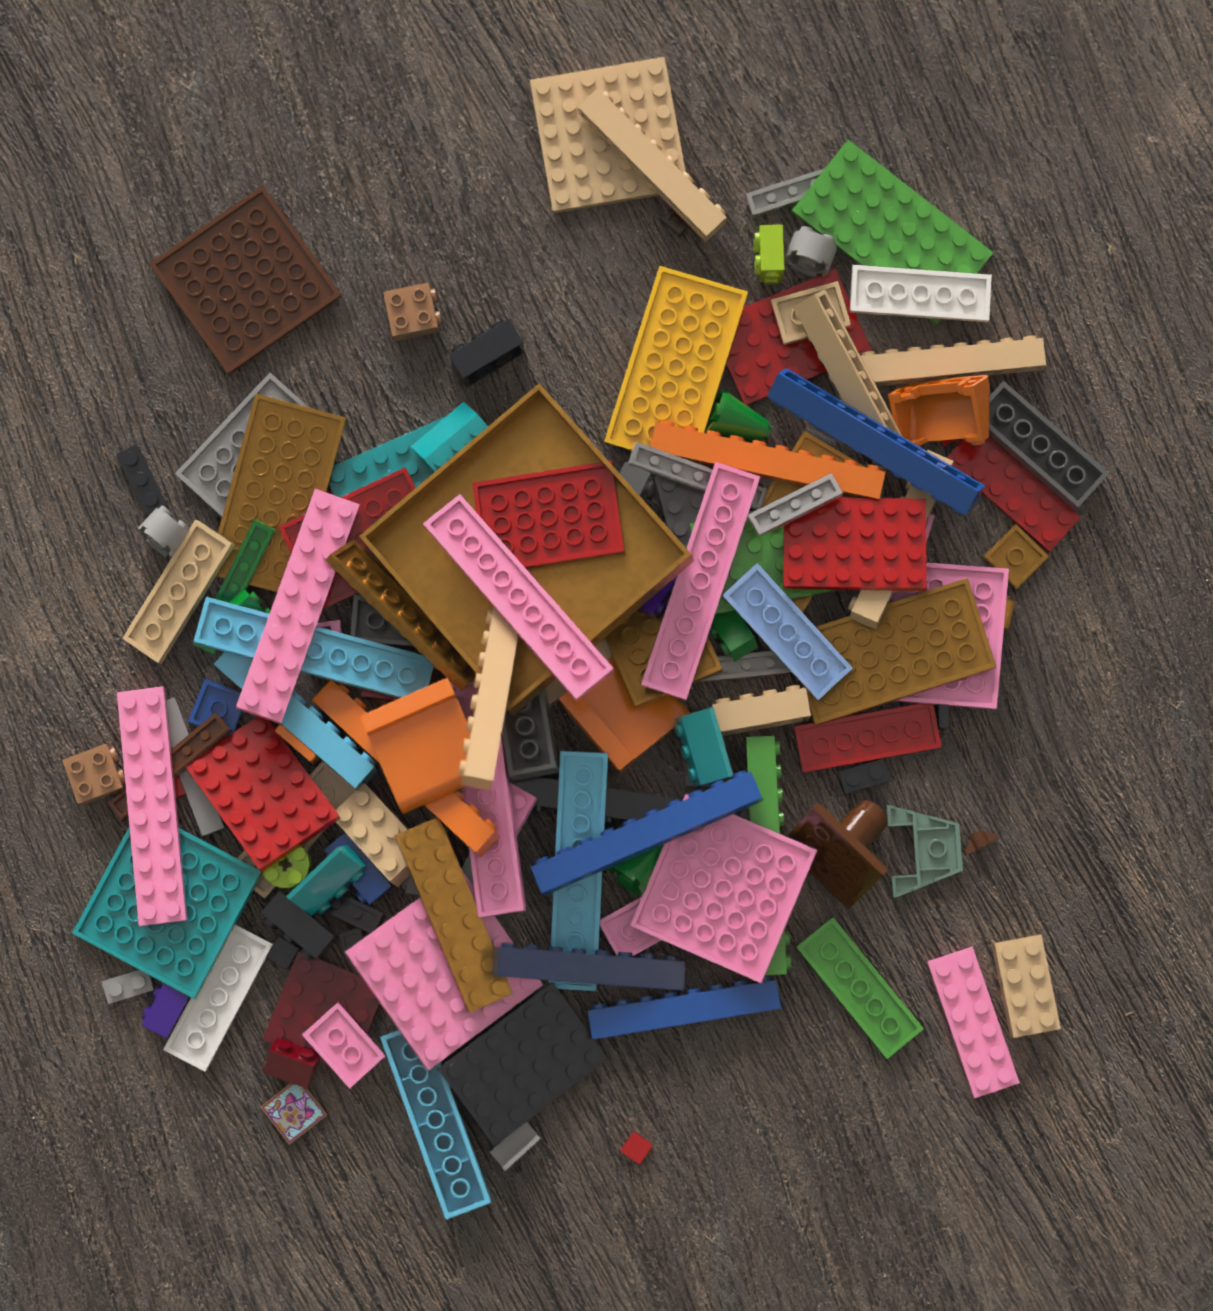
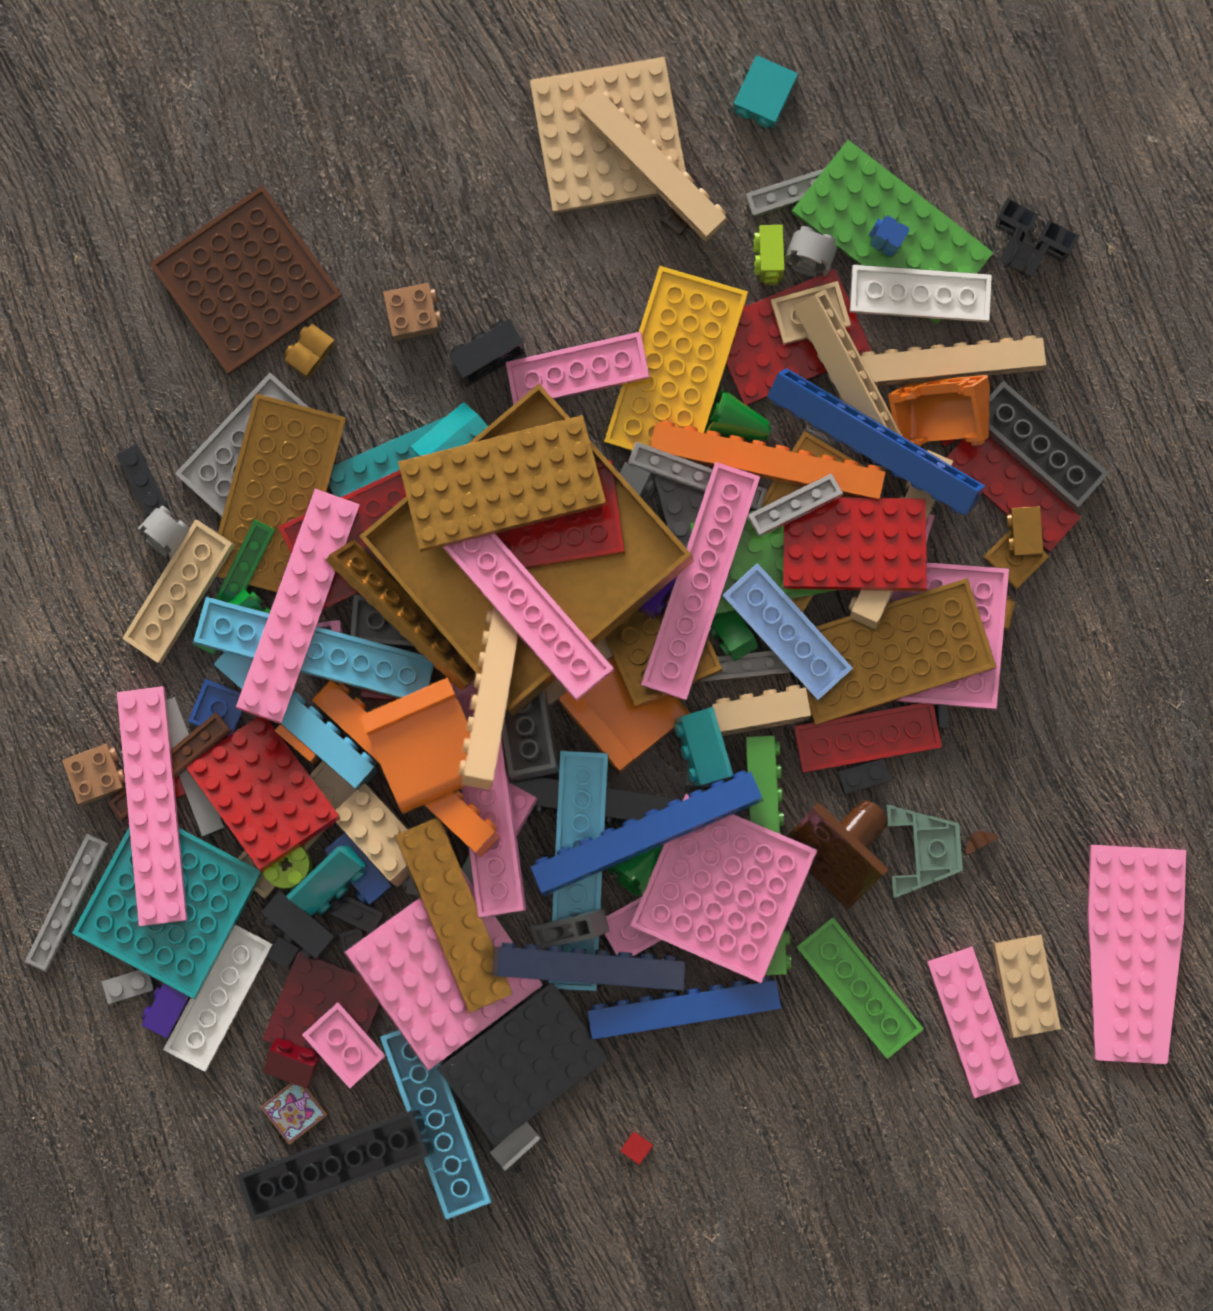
(66, 903): none -> light grey tile
(309, 351): none -> pearl gold brick
(336, 1164): none -> black brick
(502, 483): none -> pearl gold plate
(570, 929): none -> dark grey slope
(581, 368): none -> bright pink plate
(764, 92): none -> teal brick
(888, 235): none -> blue brick
(1023, 254): none -> black piece
(1026, 531): none -> pearl gold brick
(1134, 949): none -> bright pink wing

